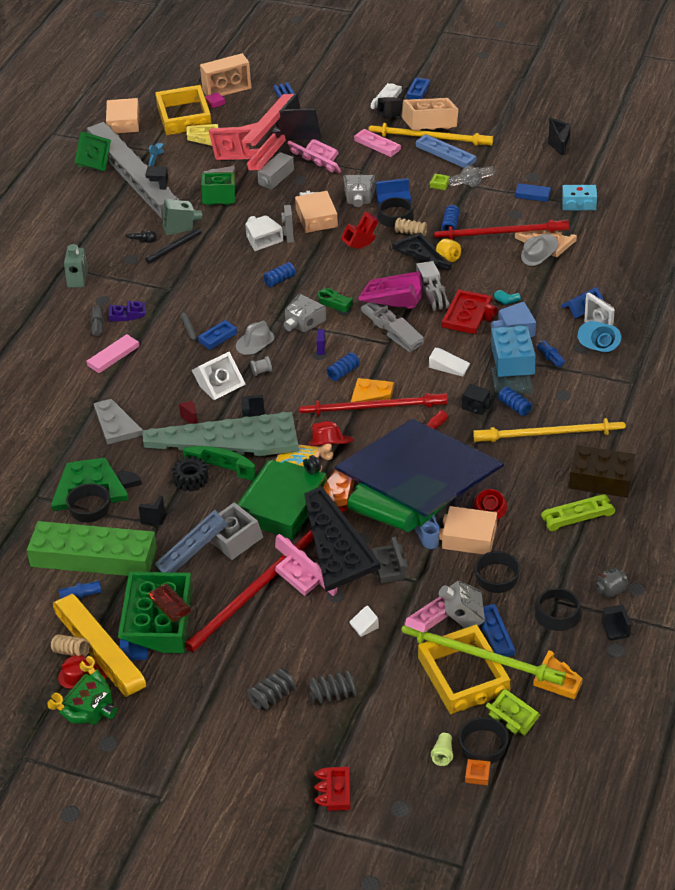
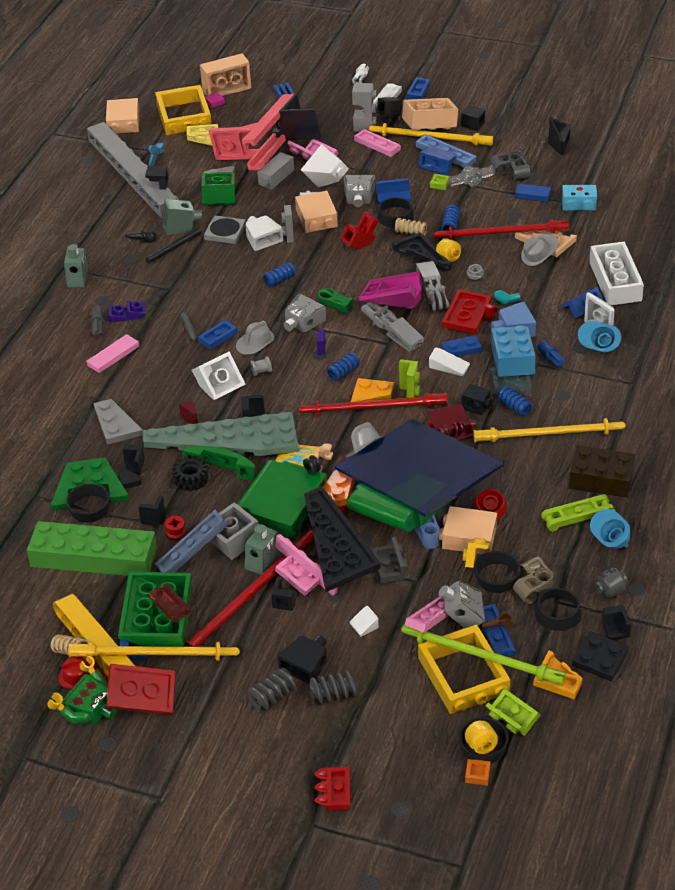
(81, 590): blue pin -> none
(92, 151): green bracket -> none
(92, 650): none -> yellow bar
(133, 458): none -> black panel
(140, 689): none -> red plate
(175, 528): none -> red wheel
(225, 229): none -> tile
(260, 549): none -> sand green torso
(283, 597): none -> black panel
(304, 658): none -> black torso
(324, 167): none -> white slope
(327, 433): red piece -> none
(361, 72): none -> white pin
(362, 436): none -> light grey piece
(364, 96): none -> light grey arch
(409, 378): none -> lime bracket
(436, 160): none -> blue panel
(442, 751): yellowish green cone -> none
(452, 422): none -> dark red hinge
(462, 346): none -> blue plate
(470, 553): none -> yellow bracket
(473, 118): none -> black panel
(475, 272): none -> light grey plate
(481, 737): none -> yellow head
(503, 619): none -> reddish brown hand
(511, 163): none -> dark grey piece
(536, 580): none -> dark tan piece
(600, 656): none -> black plate
(610, 529): none -> dark azure piece
(616, 273): none -> white brick

